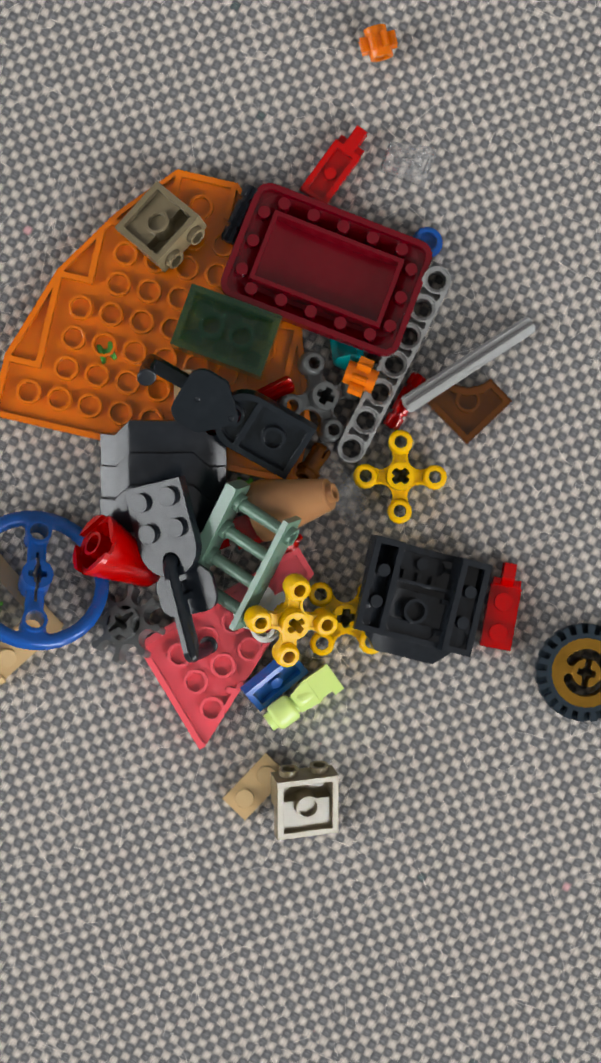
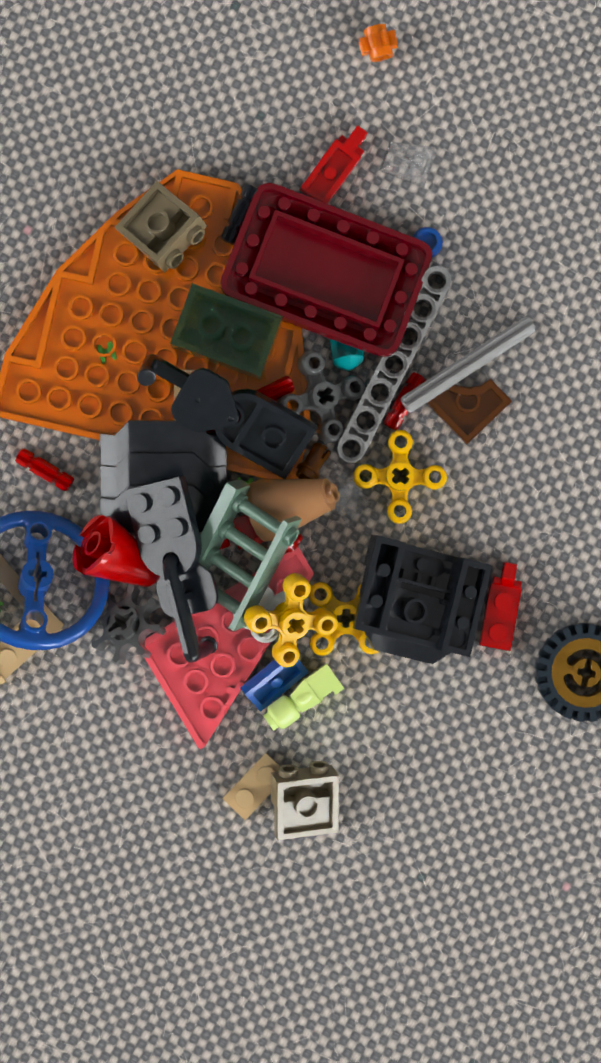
(44, 469): none -> red axle
(360, 376): orange gear -> none

